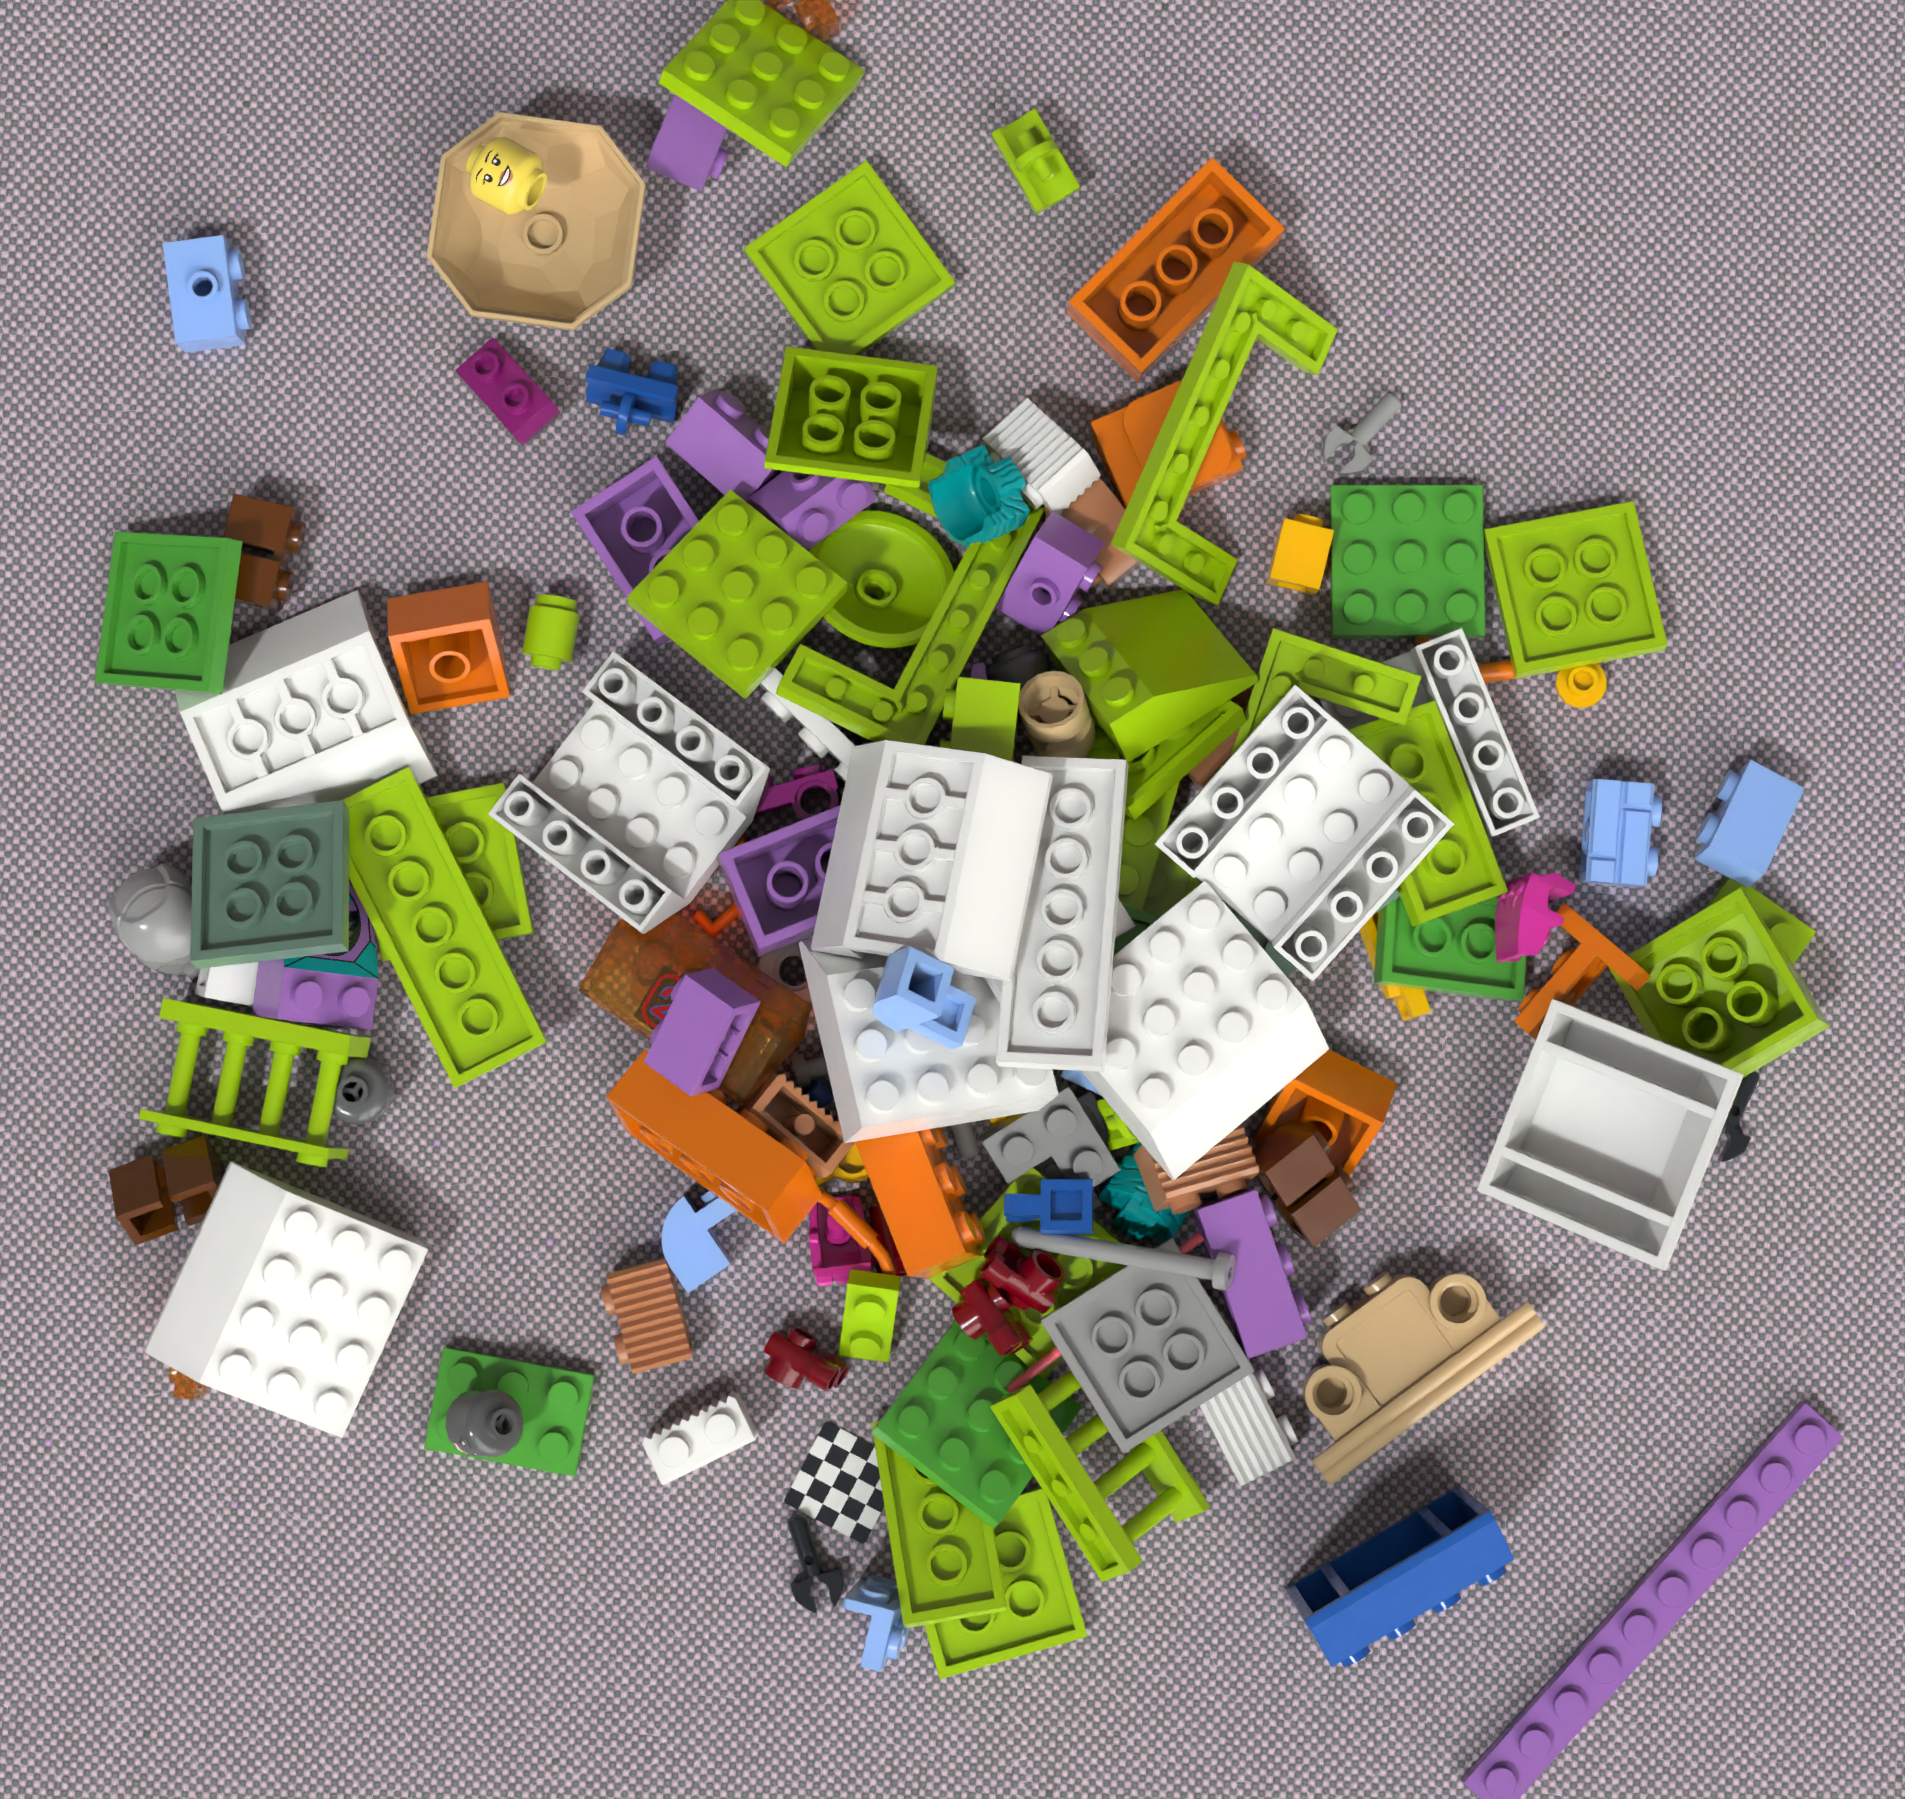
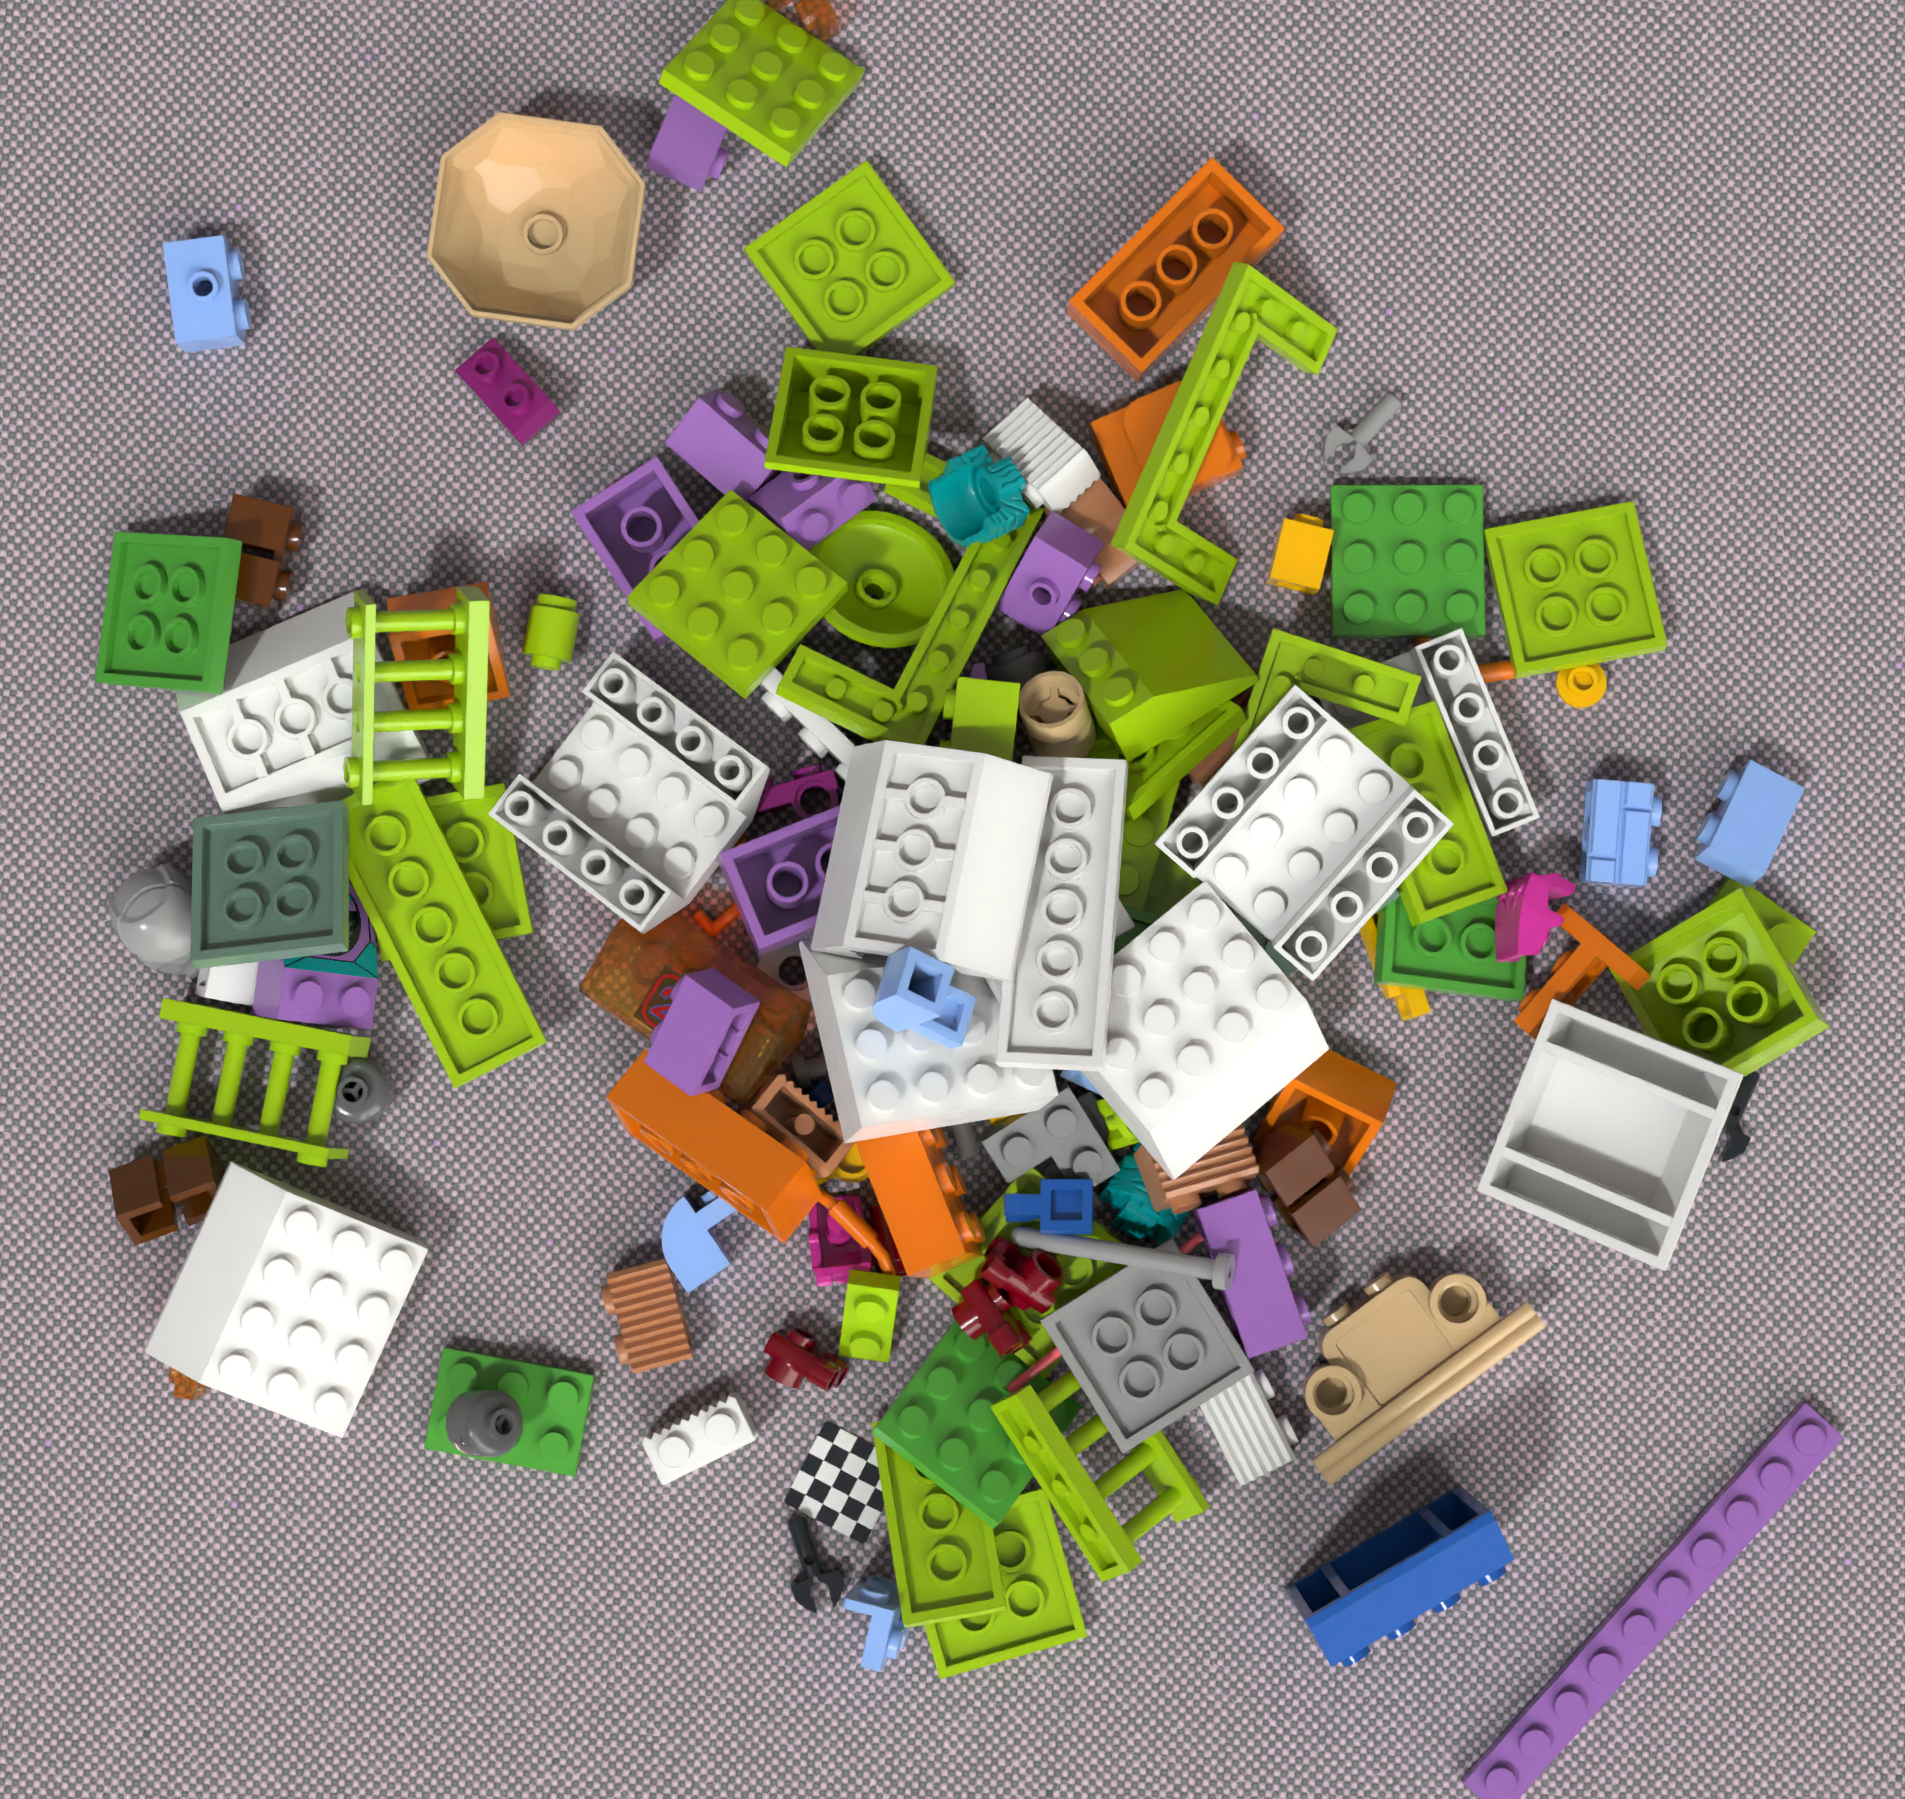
(464, 718): none -> lime fence
(506, 175): light yellow head -> none
(630, 396): blue hips -> none
(1035, 161): lime hips -> none

